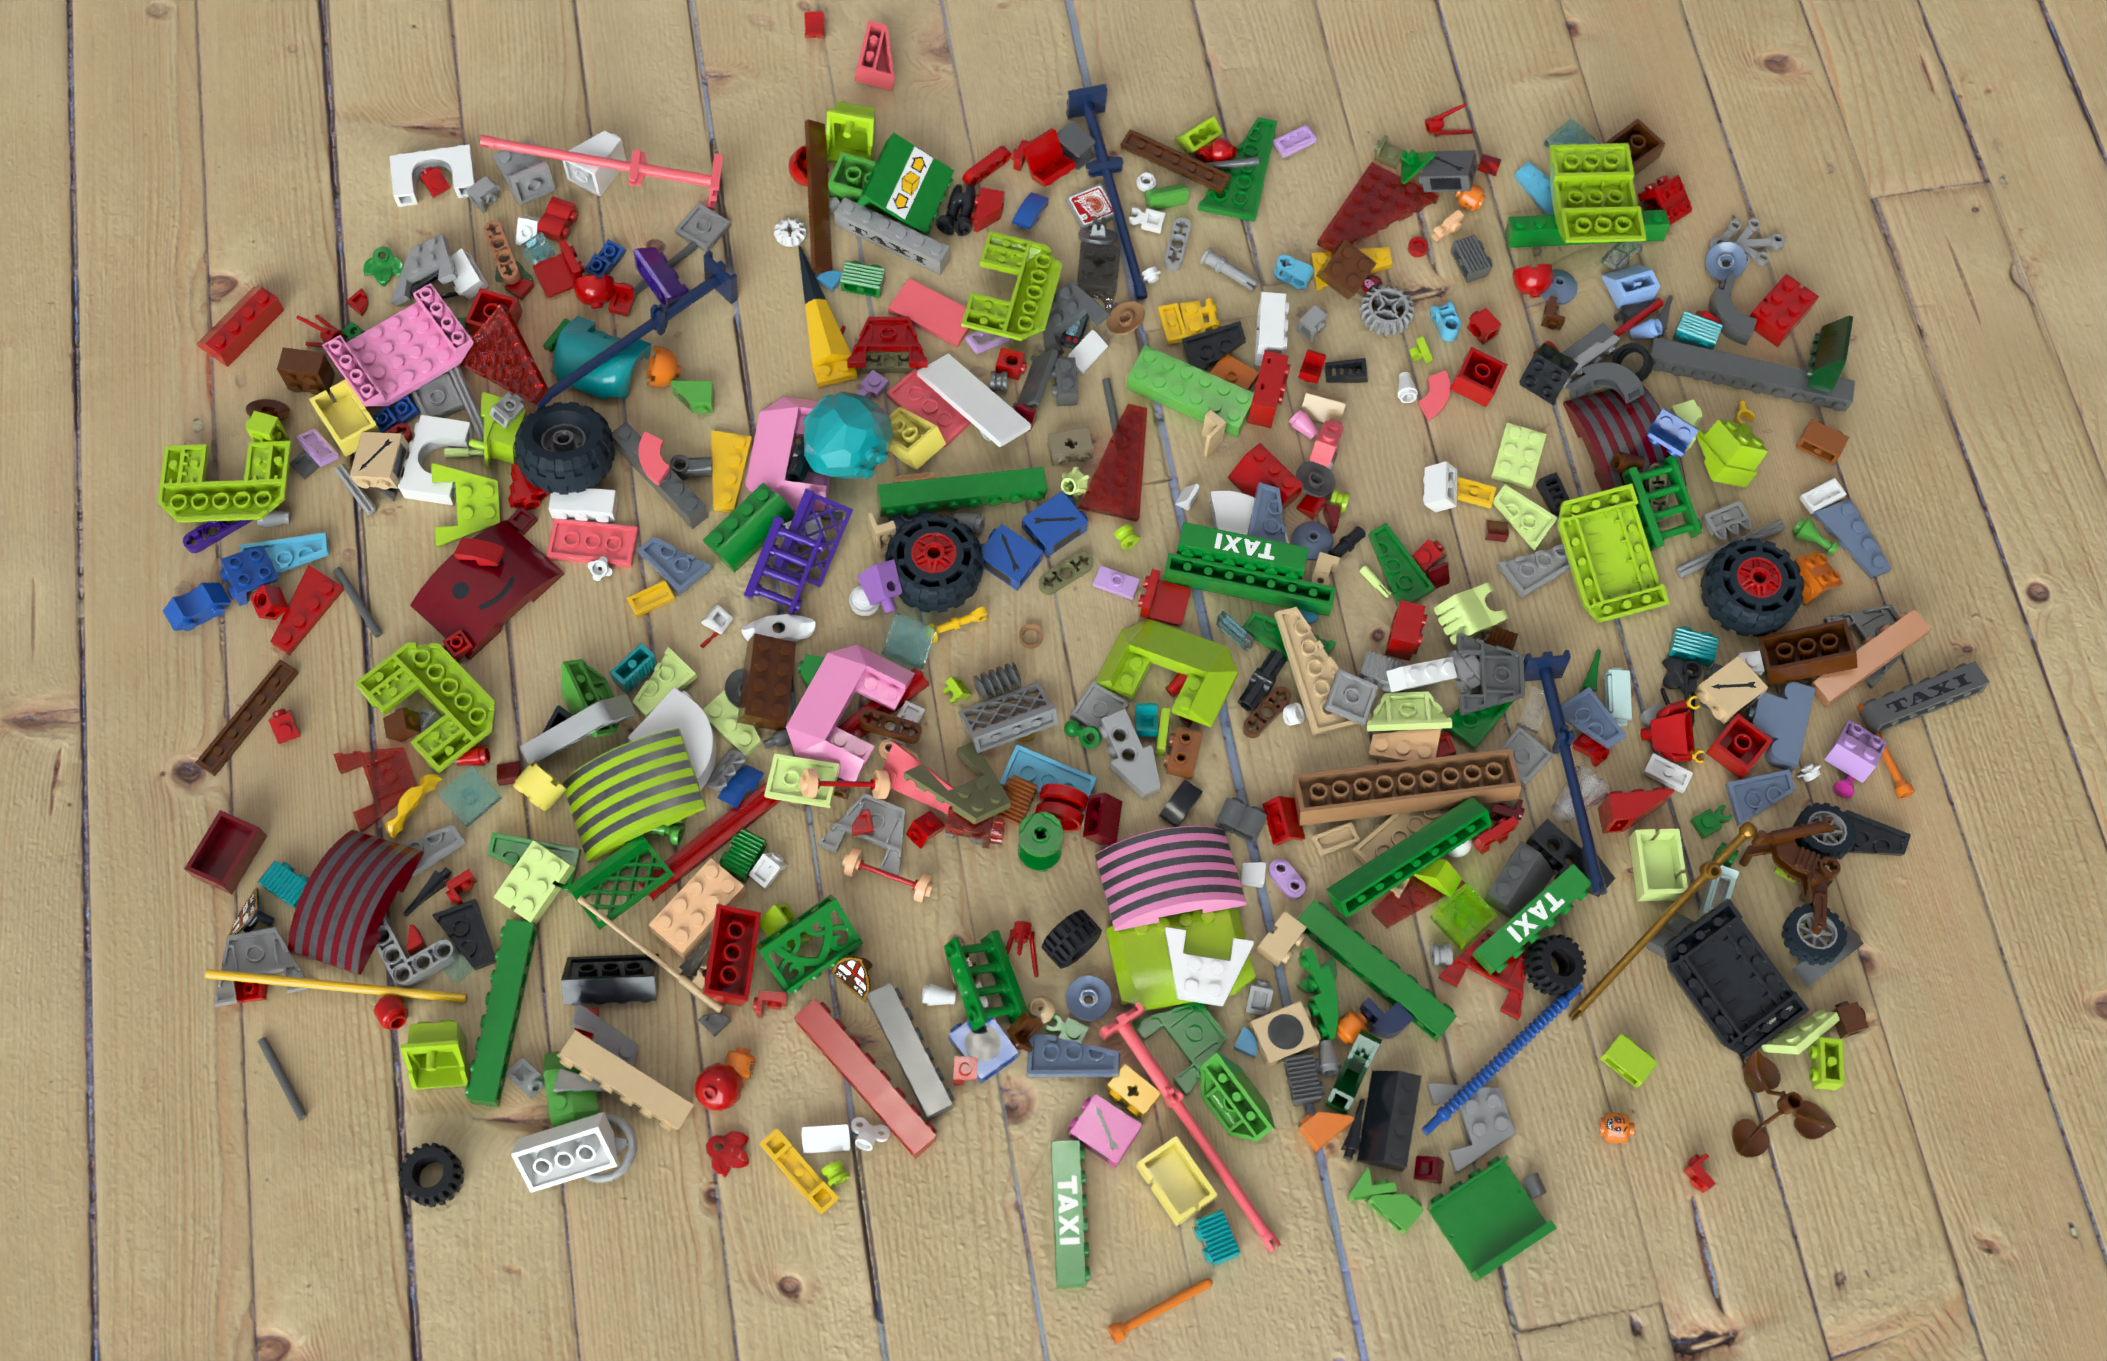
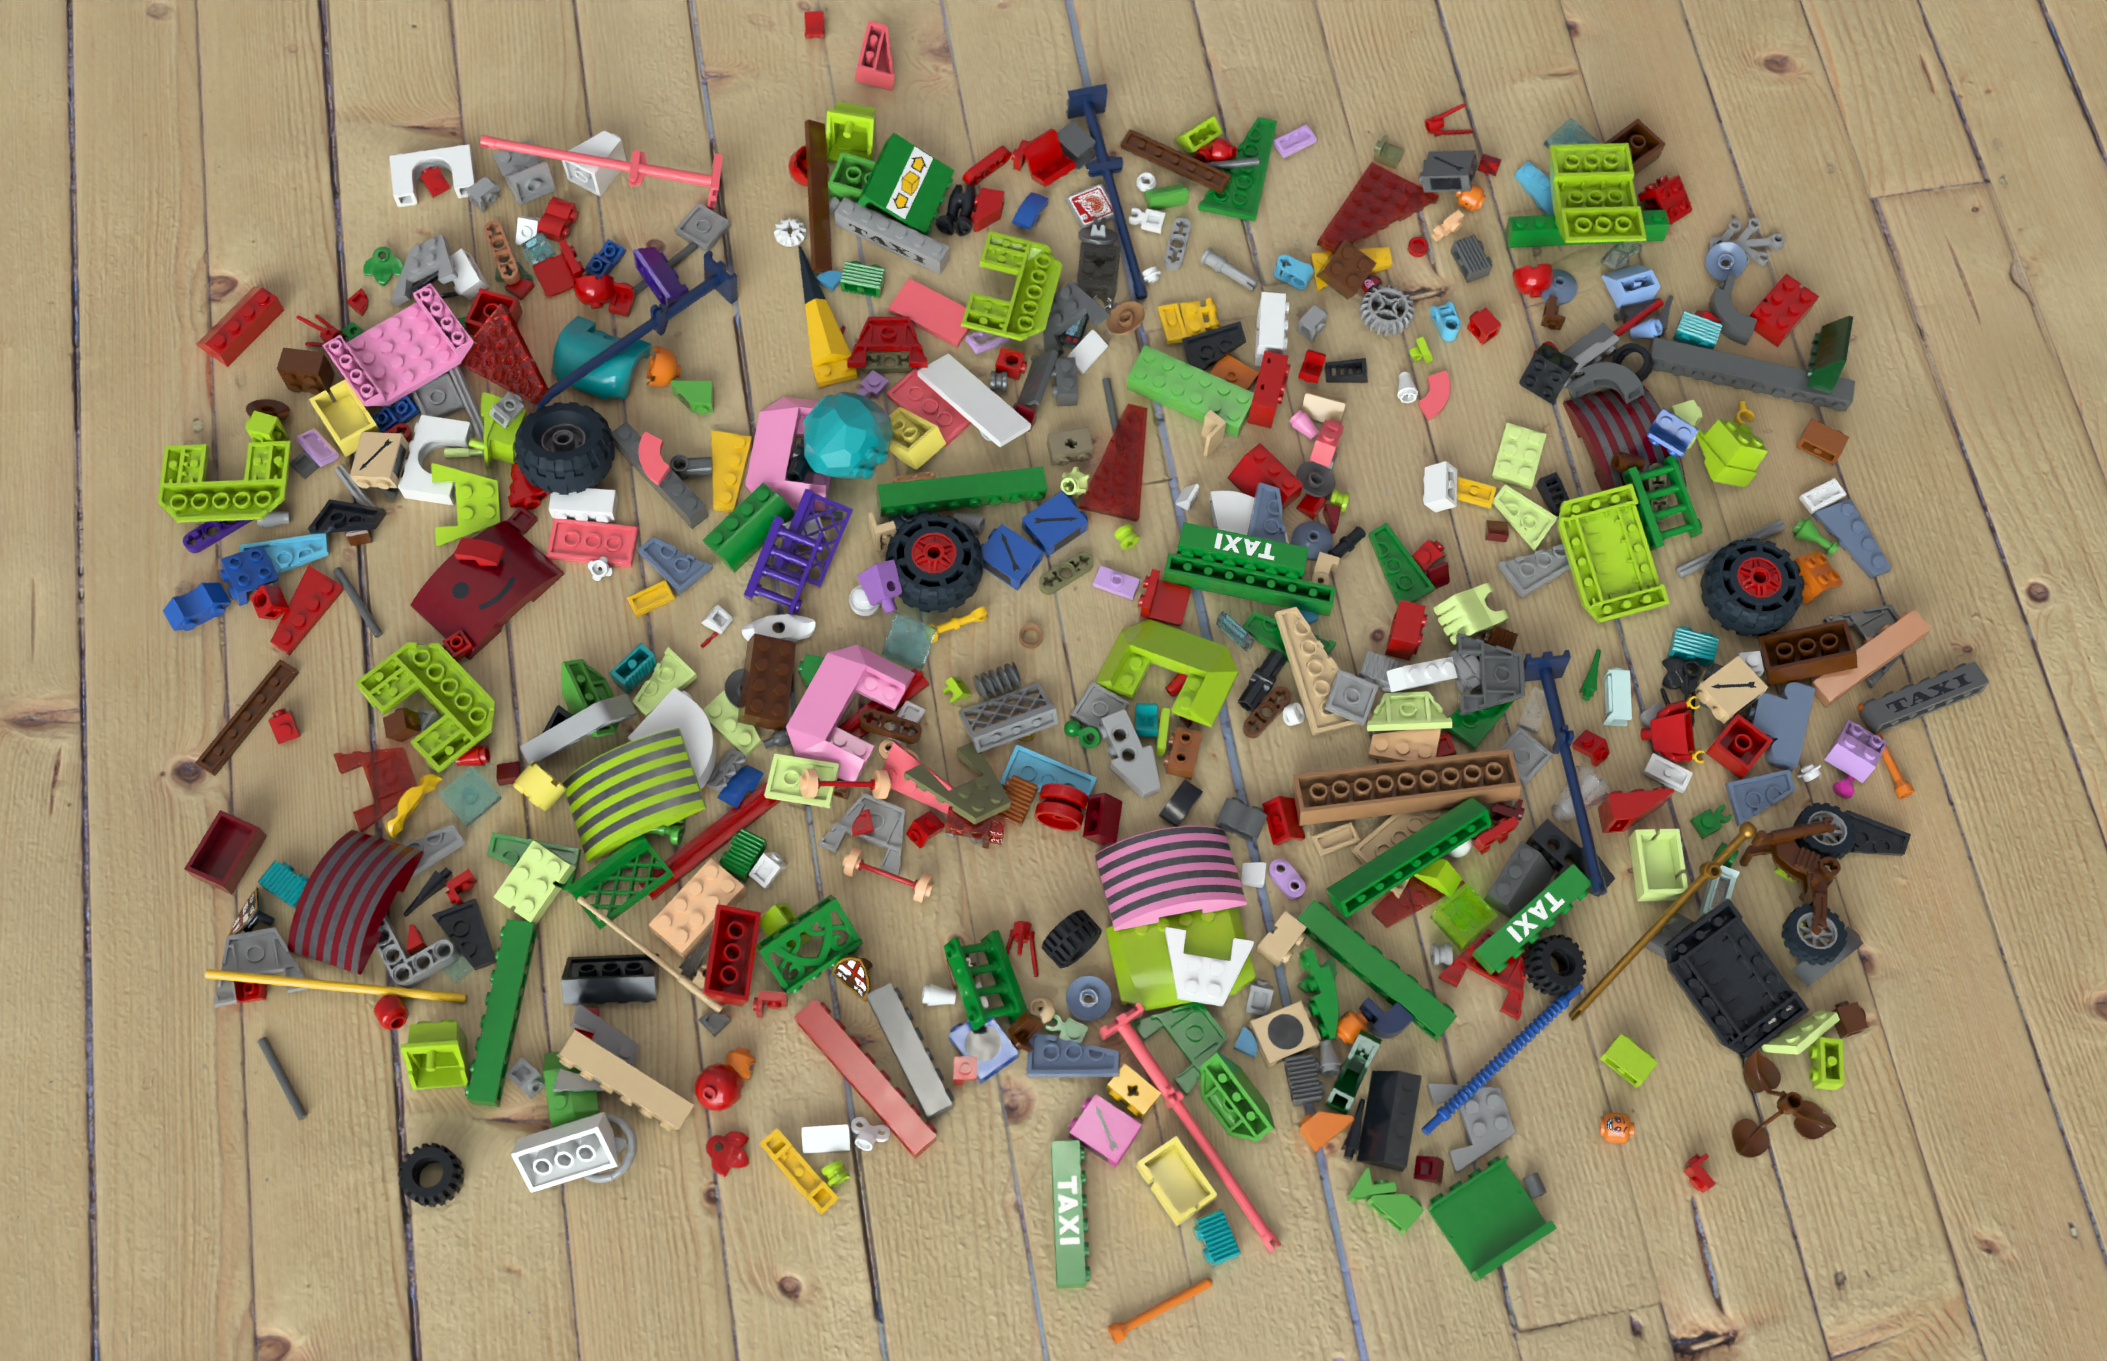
(346, 516): none -> black wing
(359, 537): none -> reddish brown slope
(550, 344): green tile -> none
(1040, 841): green piece -> none
(1375, 581): yellowish green pin -> none
(1413, 163): green piece -> none
(1478, 376): red brick -> none
(1592, 718): sand blue wing -> none
(1727, 519): light grey plate -> none

